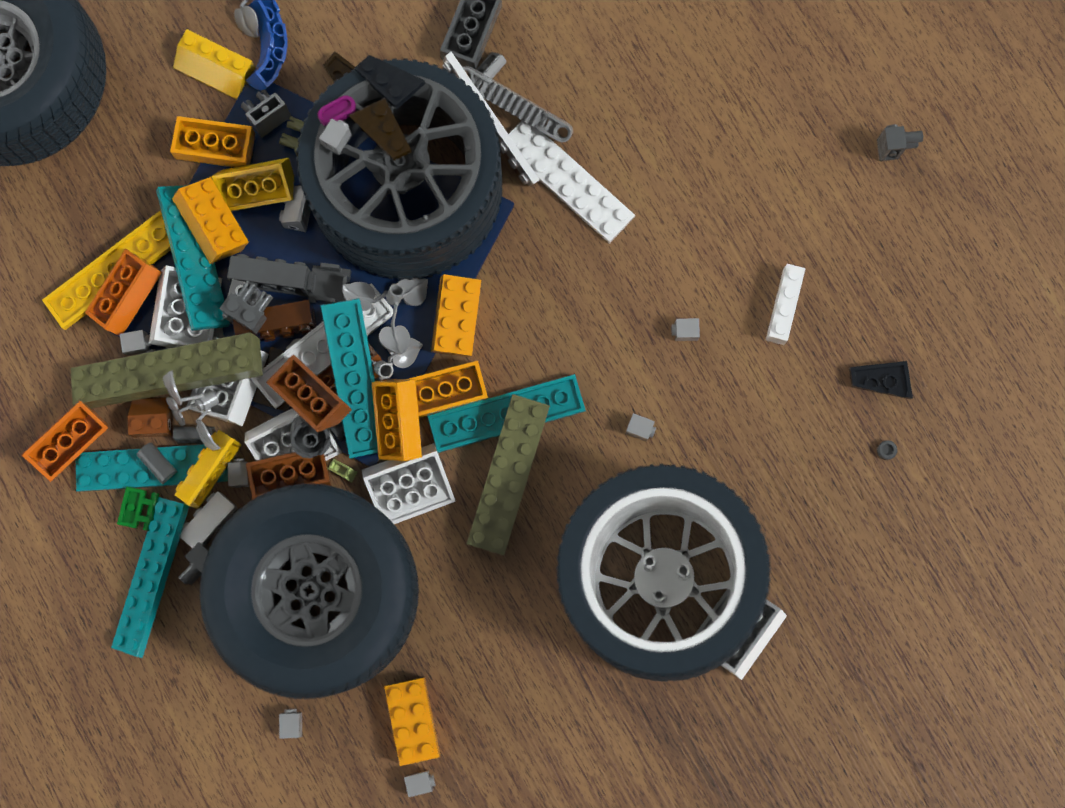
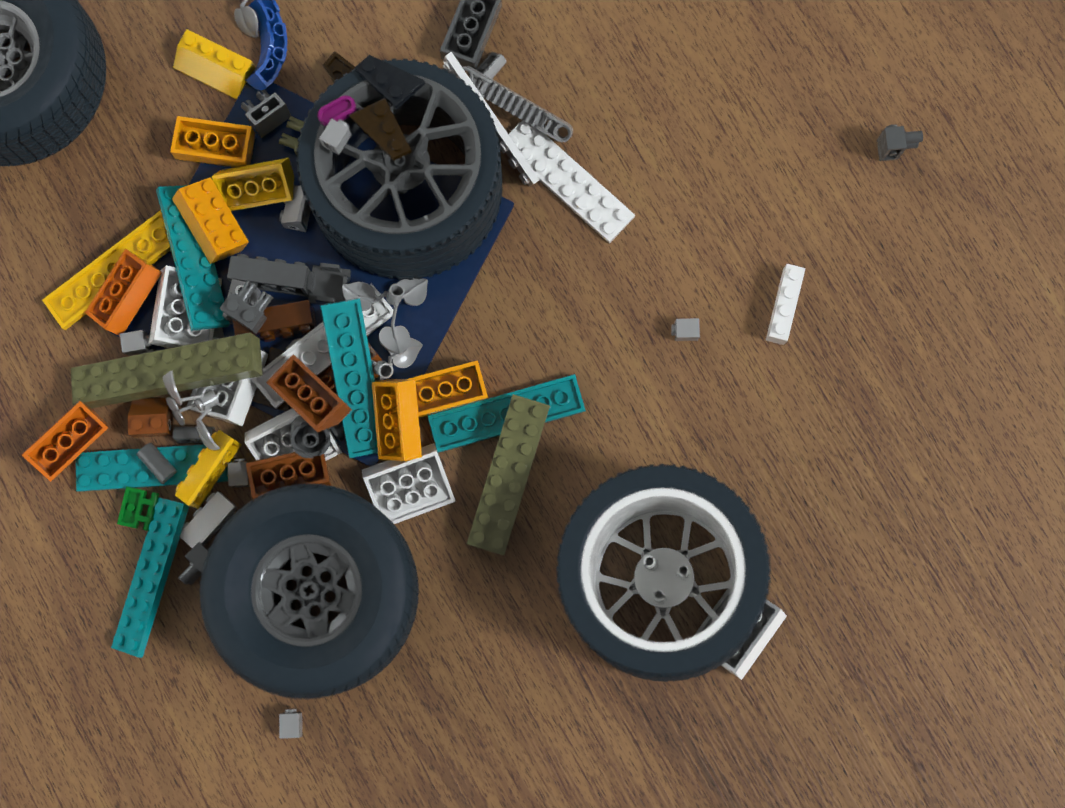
(342, 470): yellowish green piece -> none
(412, 721): light orange brick -> none
(419, 783): light grey brick -> none
(456, 315): light orange brick -> none
(641, 427): light grey brick -> none
(883, 378): black wing -> none
(887, 450): dark grey tile -> none

